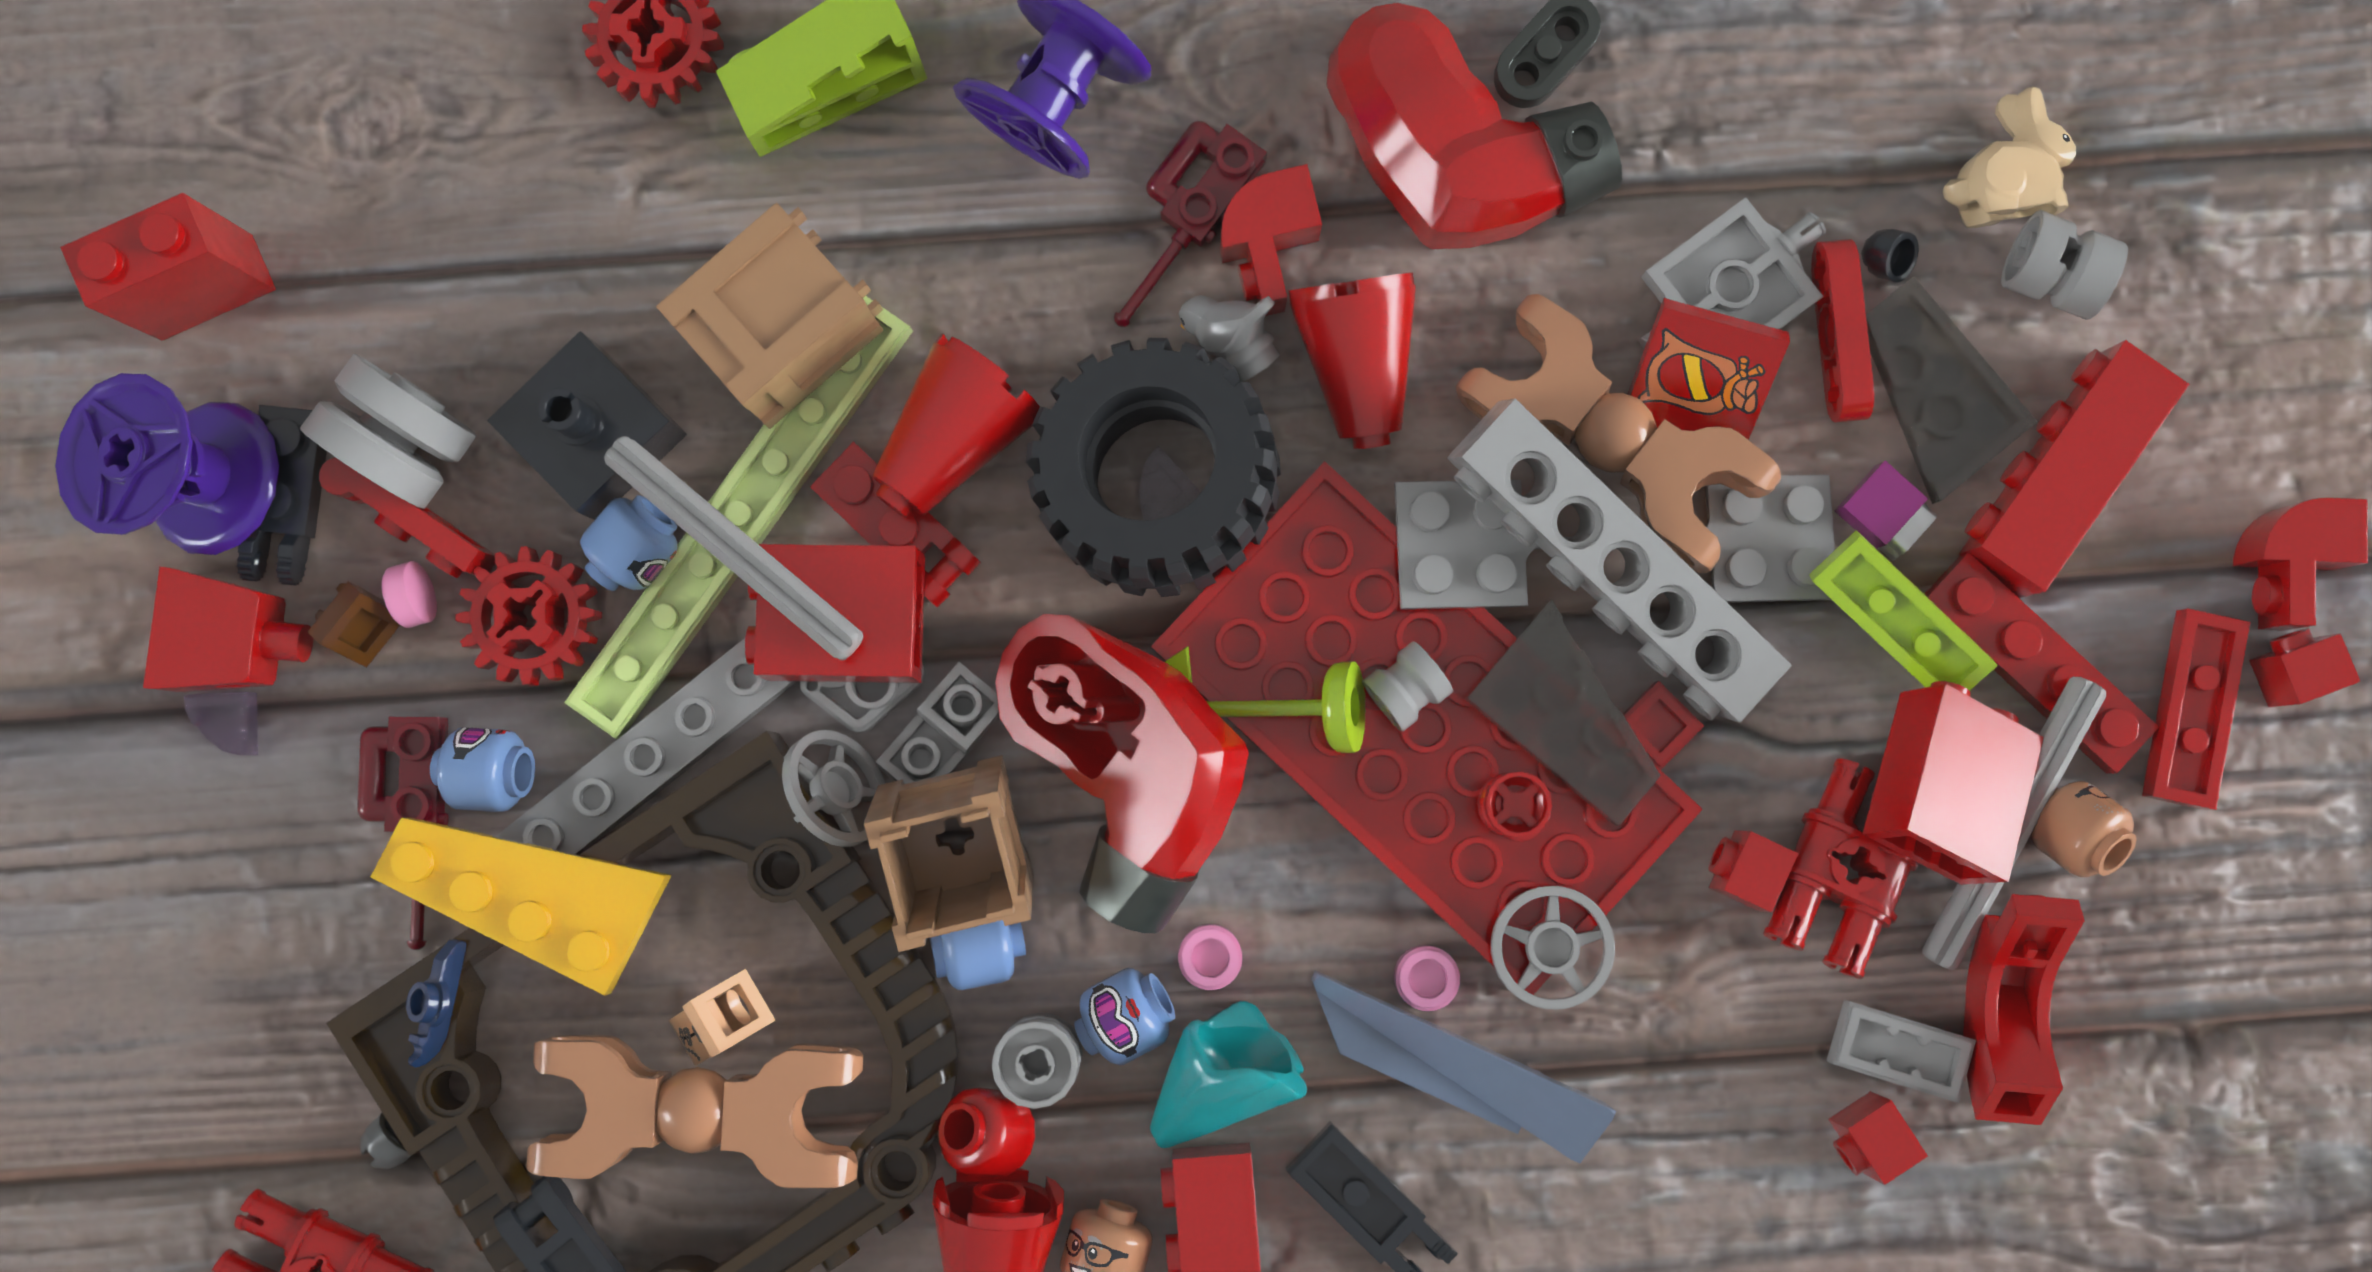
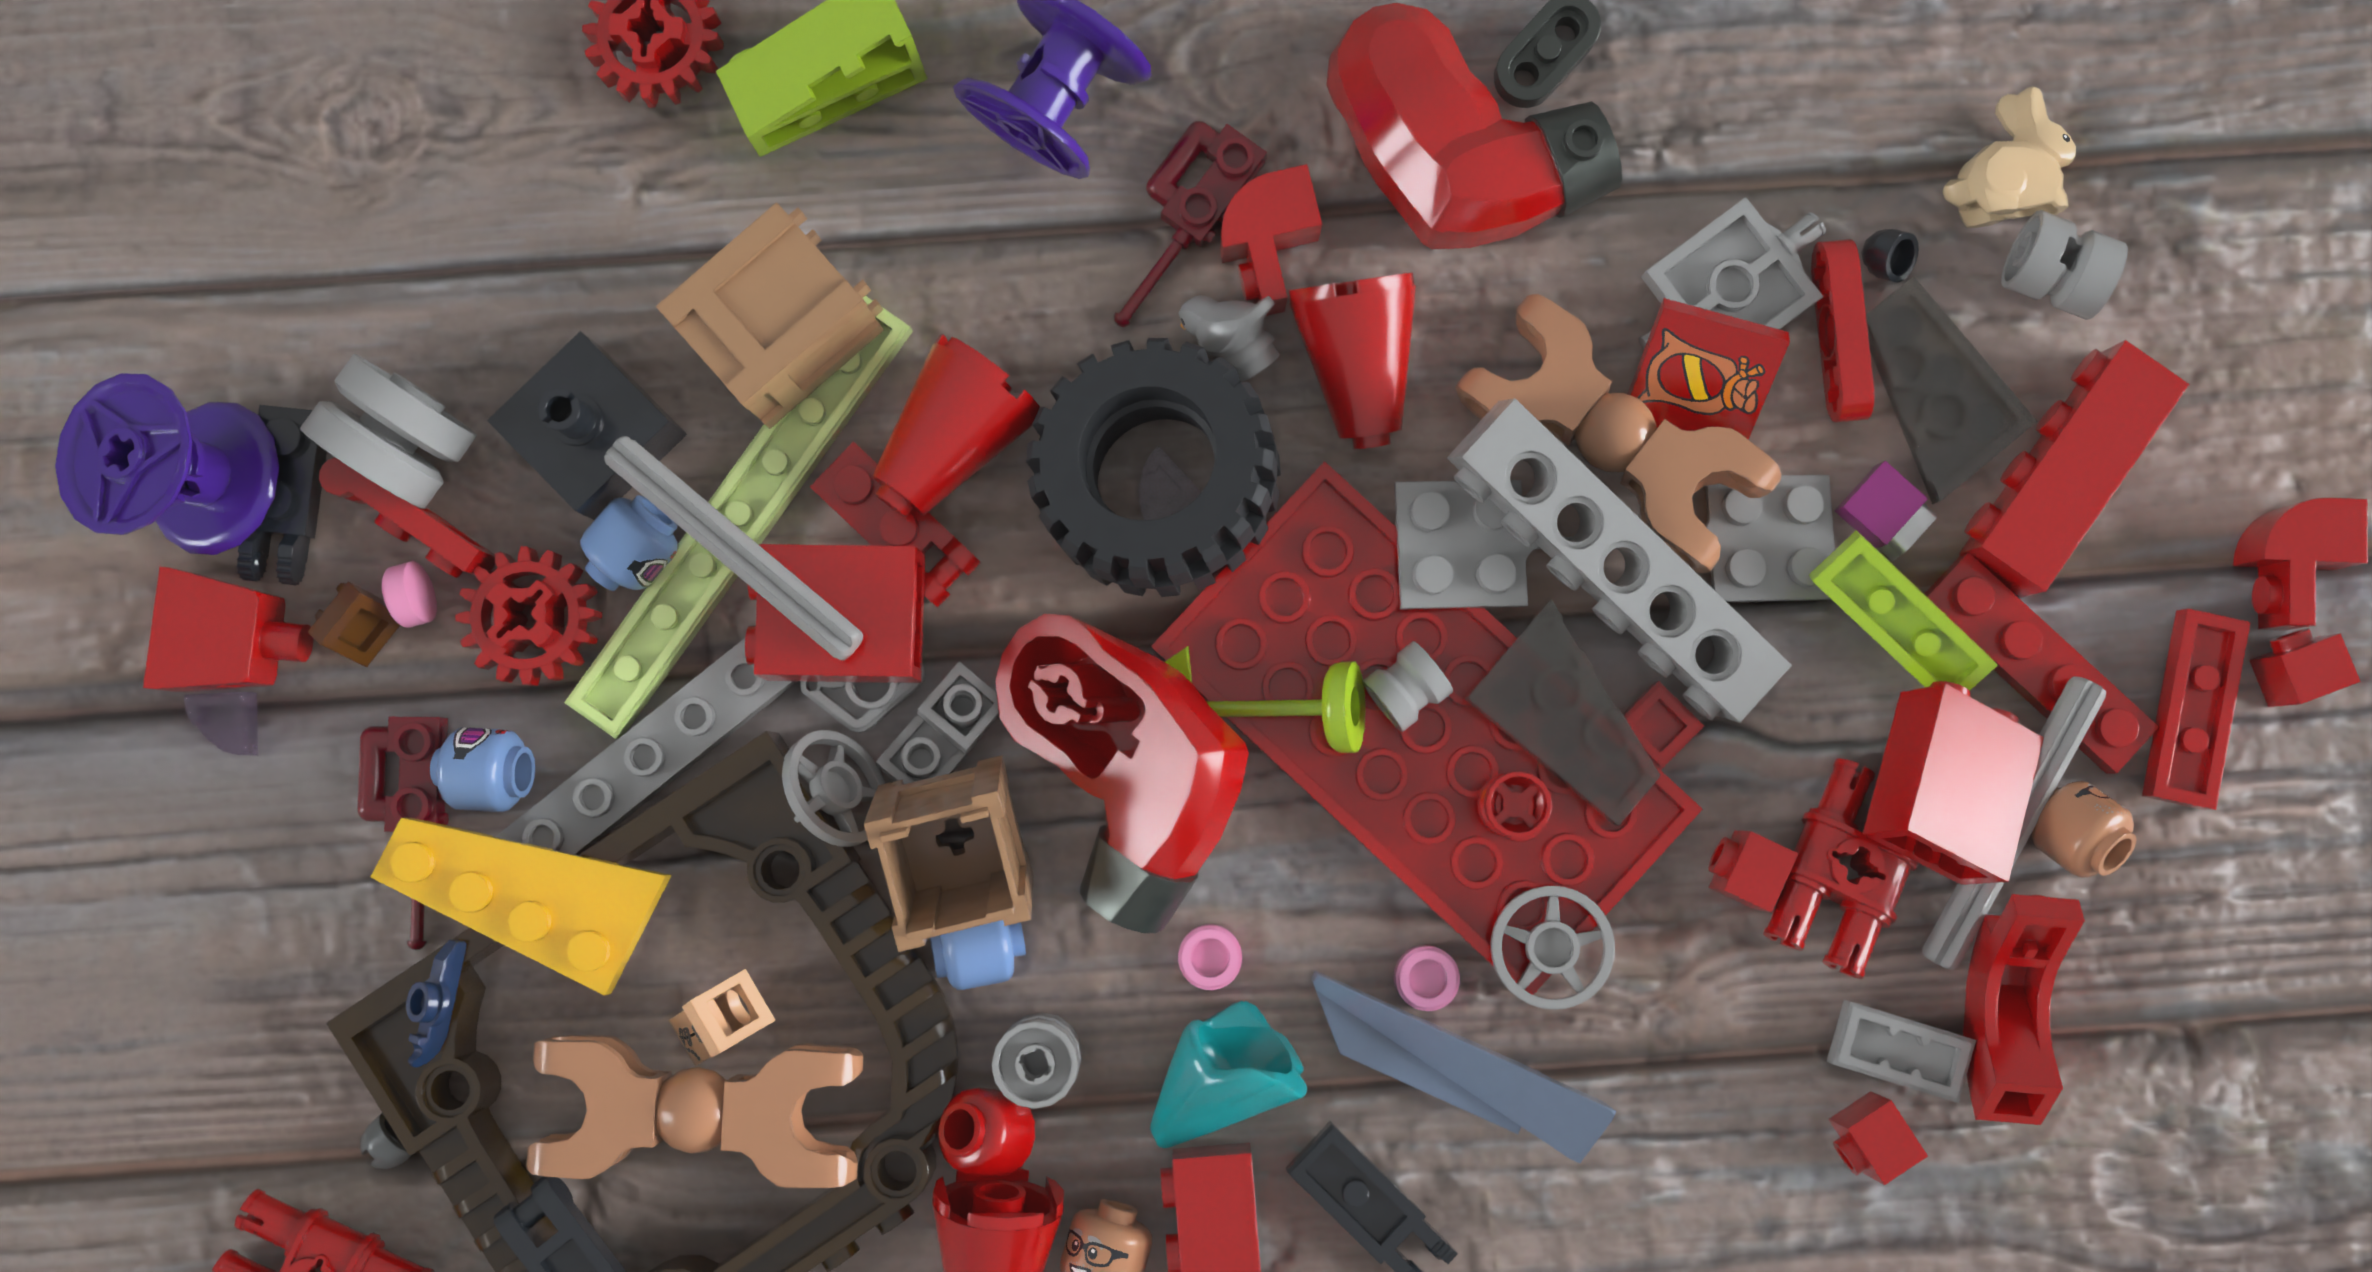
(168, 267): red brick -> none
(1124, 1016): medium blue head -> none

